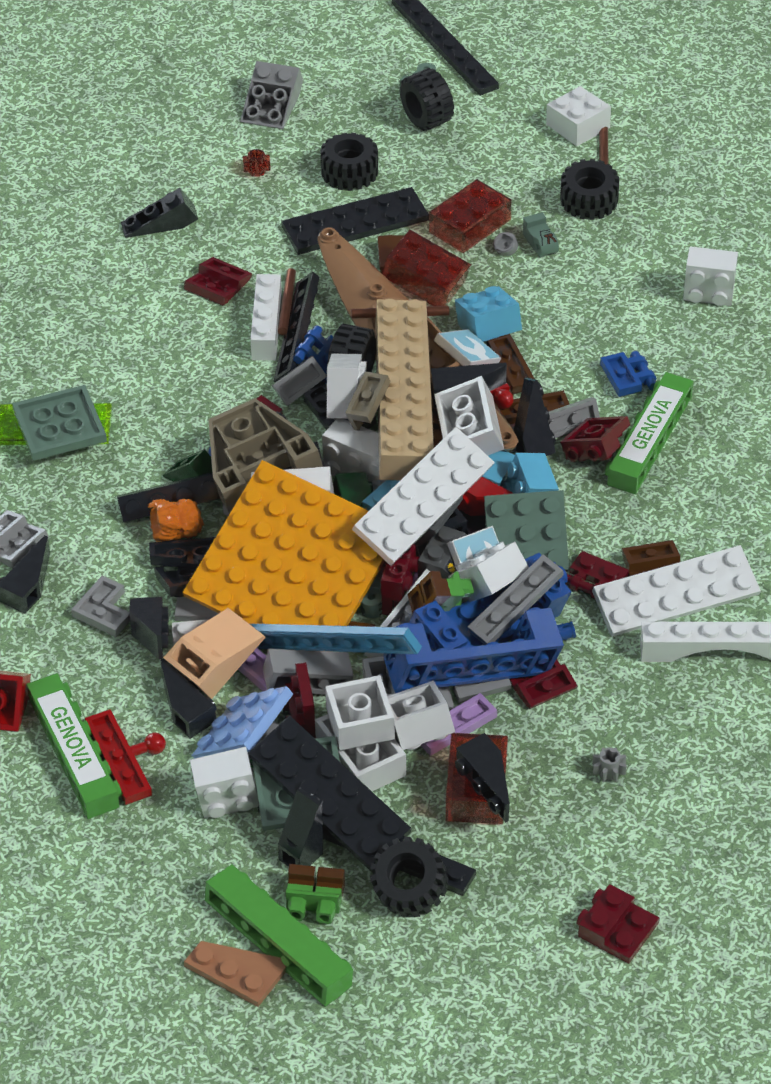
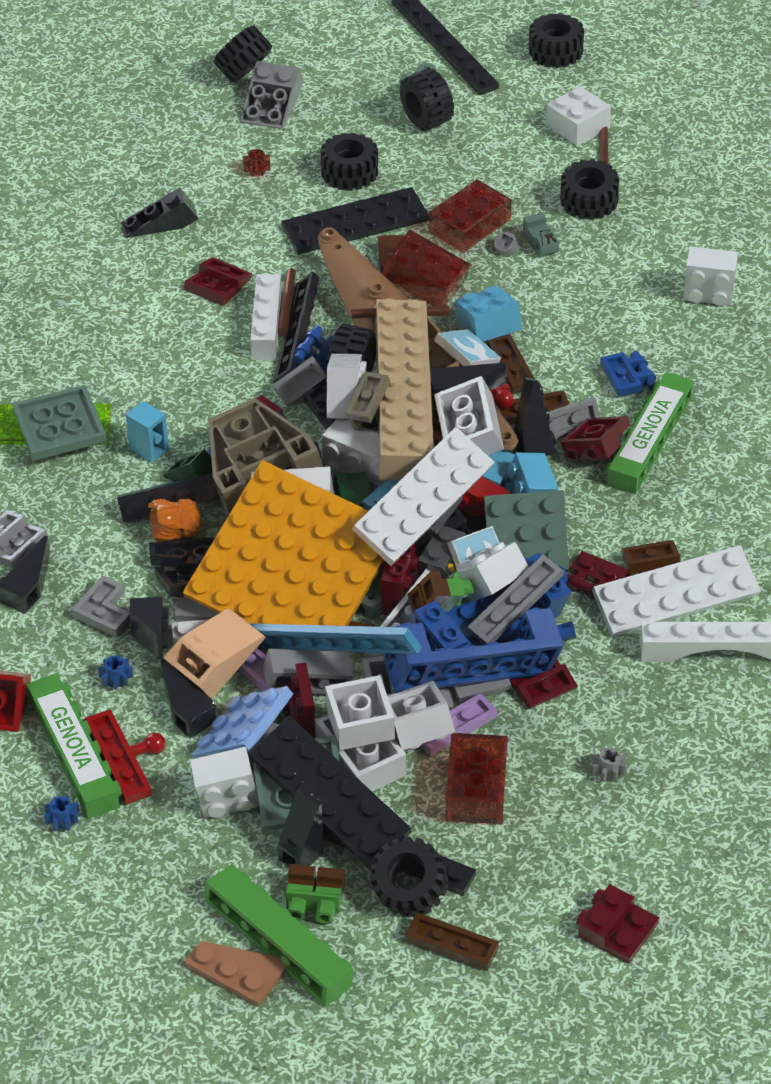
(61, 813): none -> blue gear
(115, 671): none -> blue gear
(147, 431): none -> medium azure brick
(241, 53): none -> black tyre
(452, 941): none -> reddish brown plate
(483, 766): black slope -> none
(556, 40): none -> black tyre

